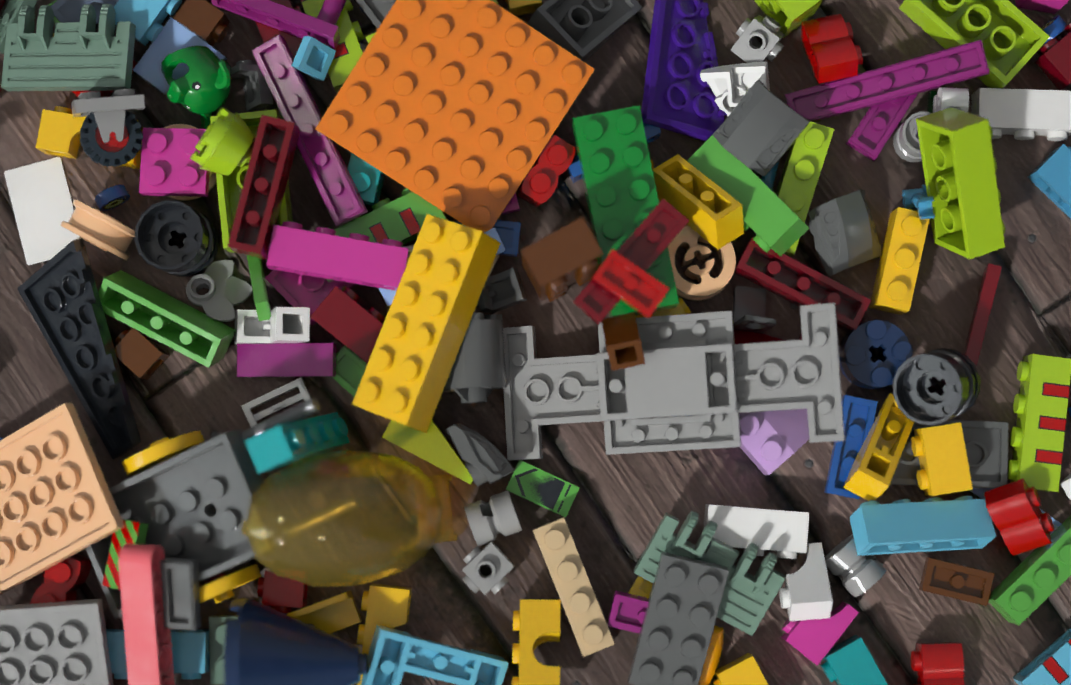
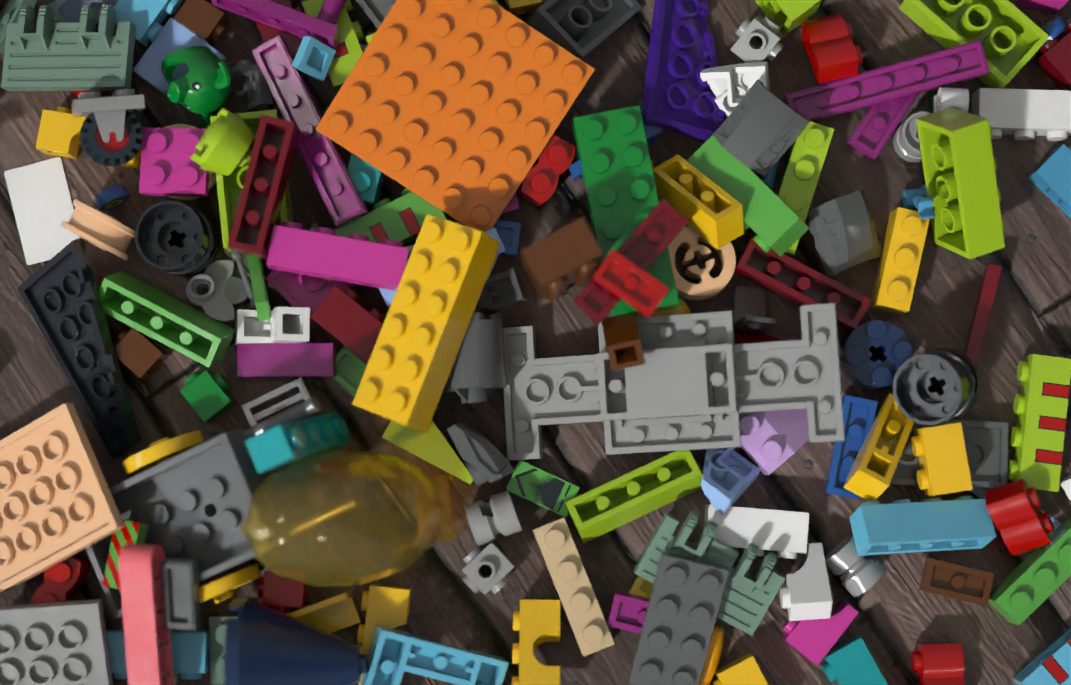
(208, 394): none -> green brick
(238, 258): none -> dark grey hinge
(634, 494): none -> lime brick
(726, 477): none -> light blue slope

